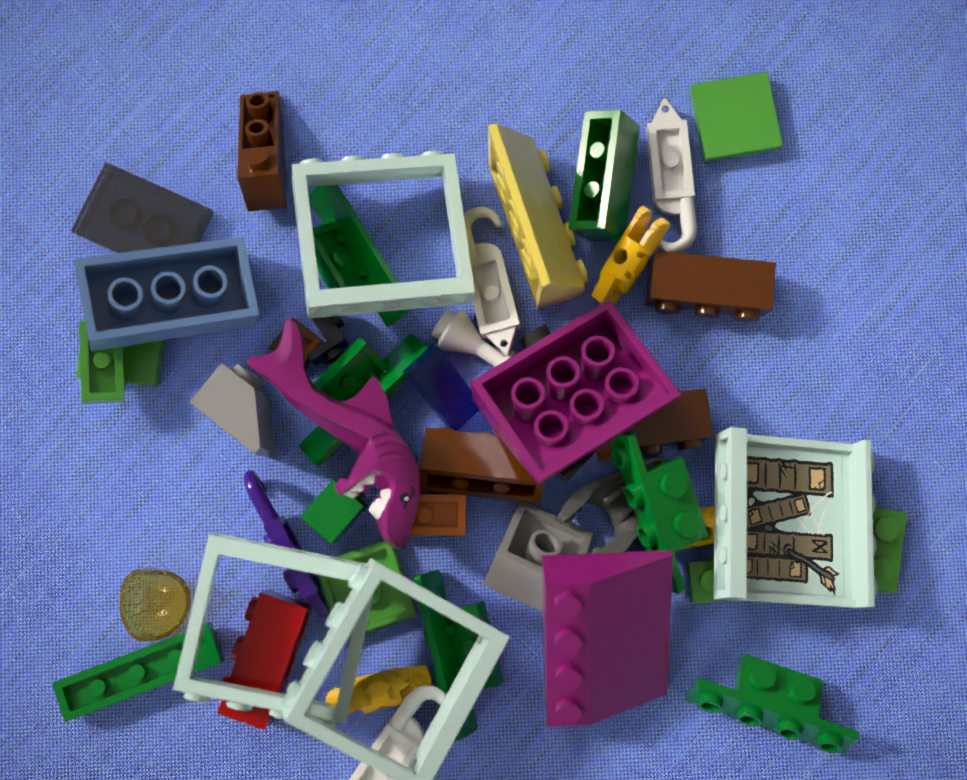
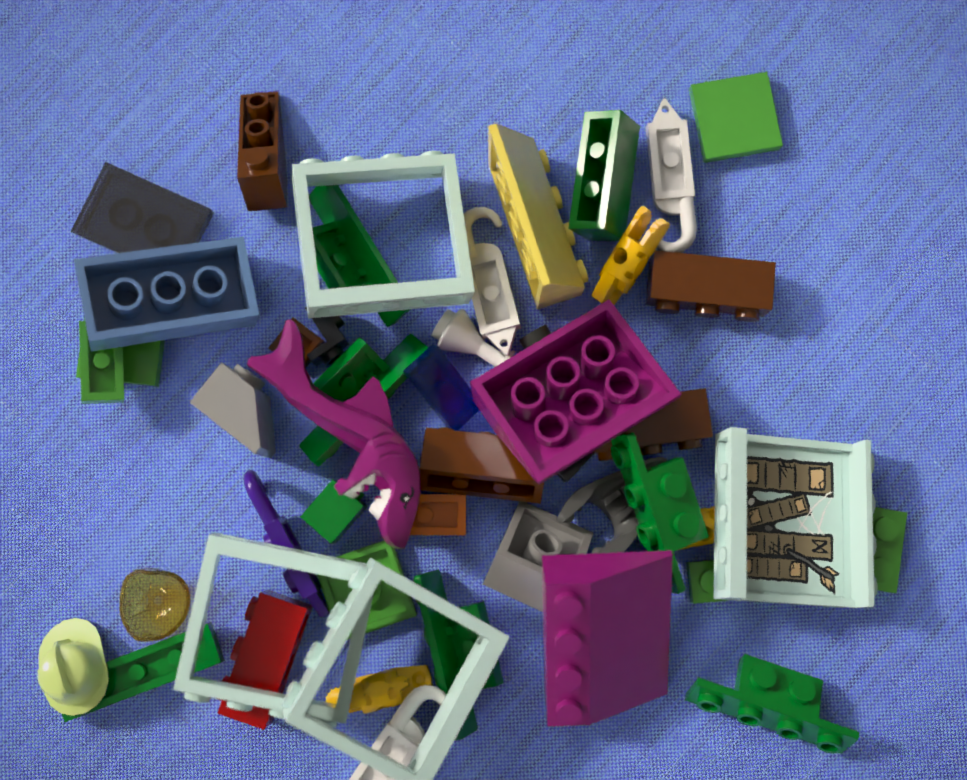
(73, 667): none -> yellowish green piece

